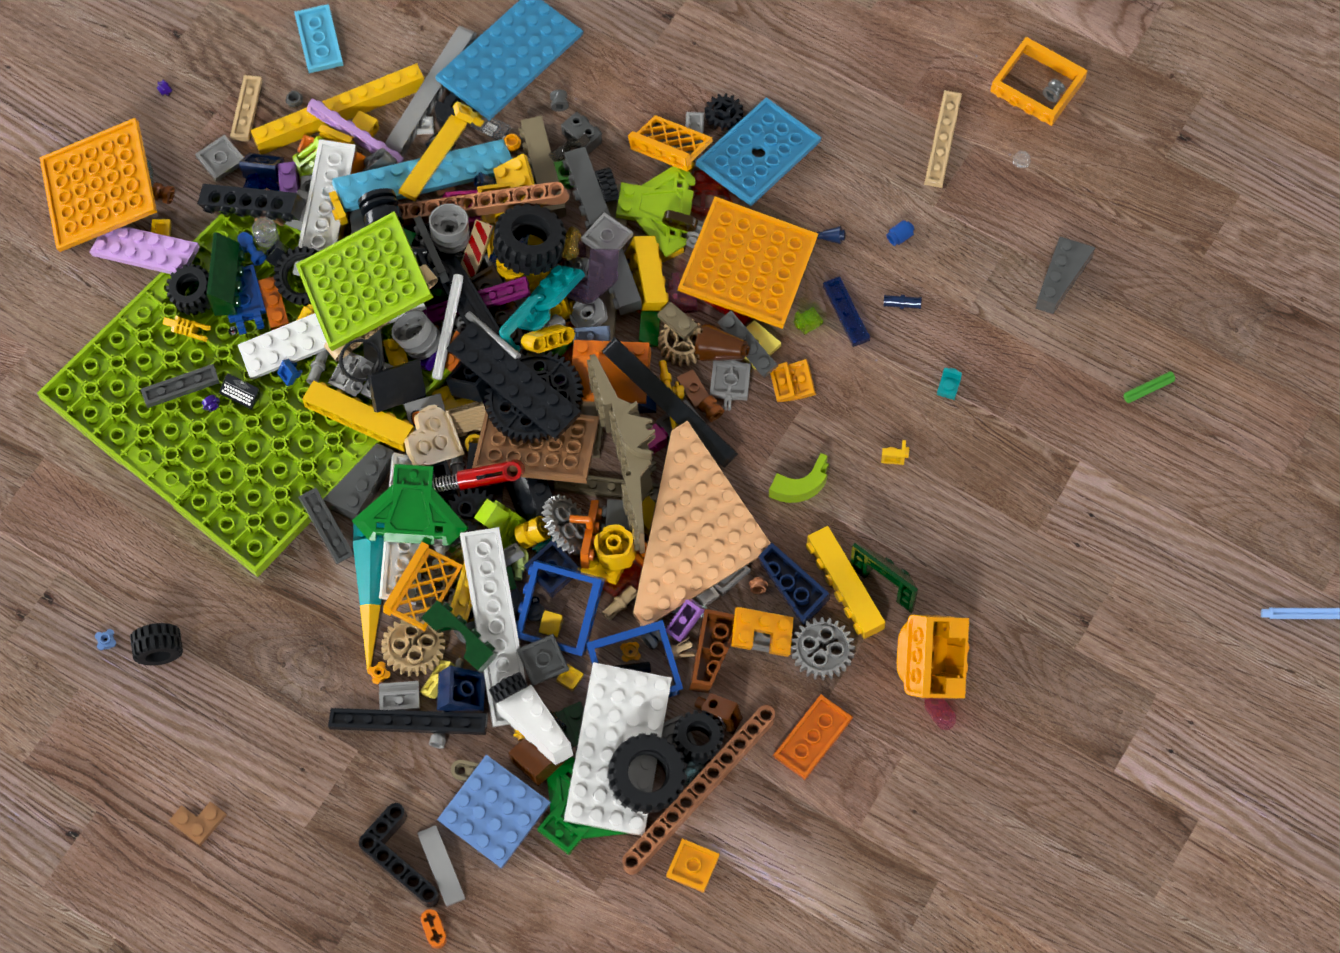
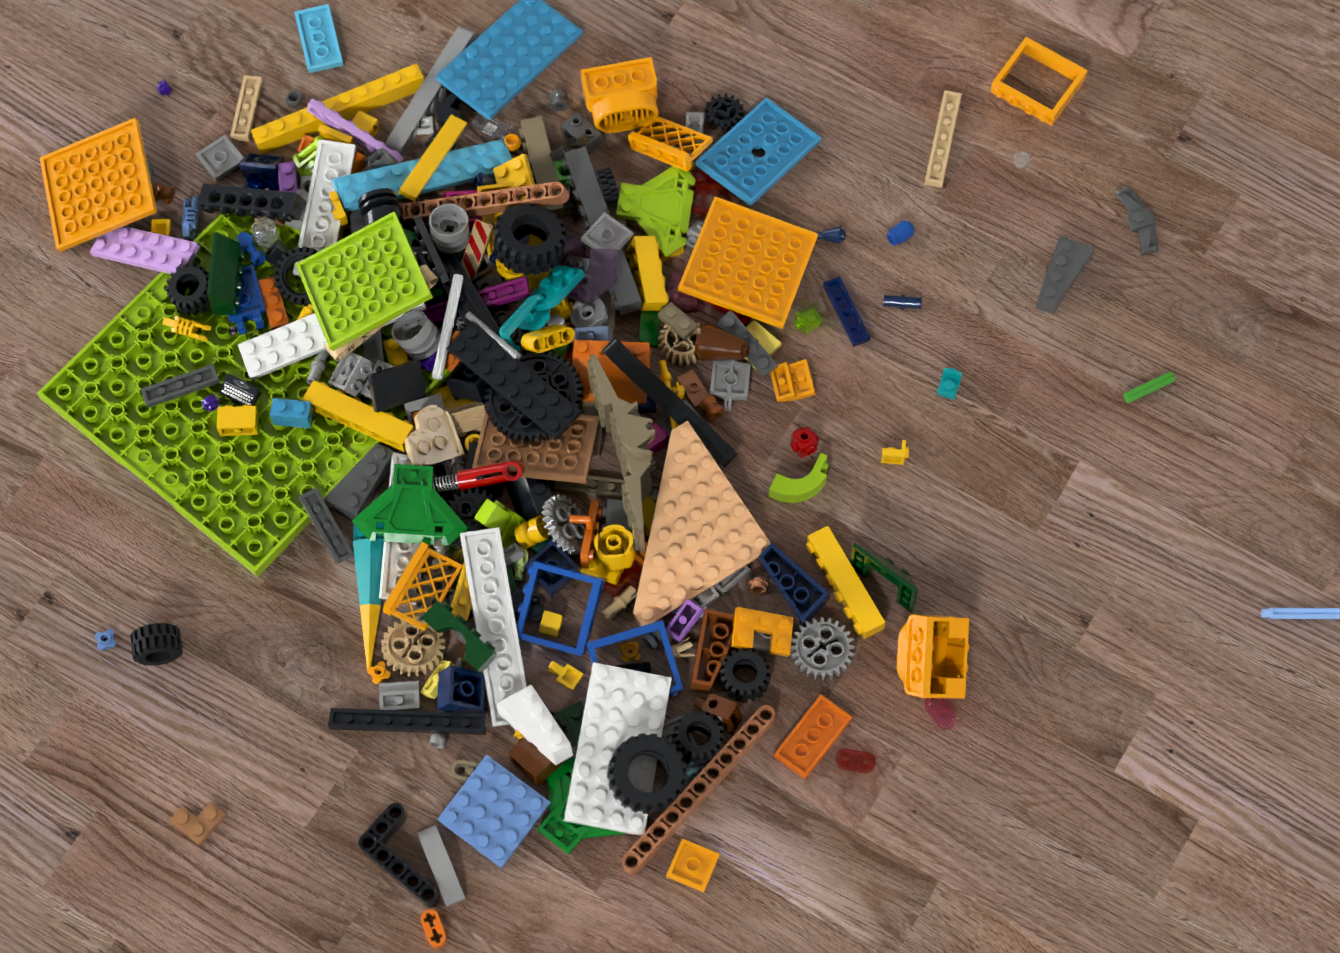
(190, 218): none -> medium blue hinge
(237, 420): none -> yellow brick
(288, 372): blue tile -> none
(291, 413): none -> dark azure brick
(342, 353): black tyre -> none
(466, 114): yellow plate -> none
(508, 687): black tyre -> none
(542, 660): dark grey plate -> none
(570, 206): none -> clear smoke piece
(571, 243): clear yellow plate -> none
(621, 95): none -> light orange brick
(680, 221): dark brown beam -> none
(750, 660): none -> black tyre
(804, 442): none -> red brick
(855, 760): none -> clear red plate
(1054, 90): dark grey wheel -> none
(1139, 220): none -> dark grey plate

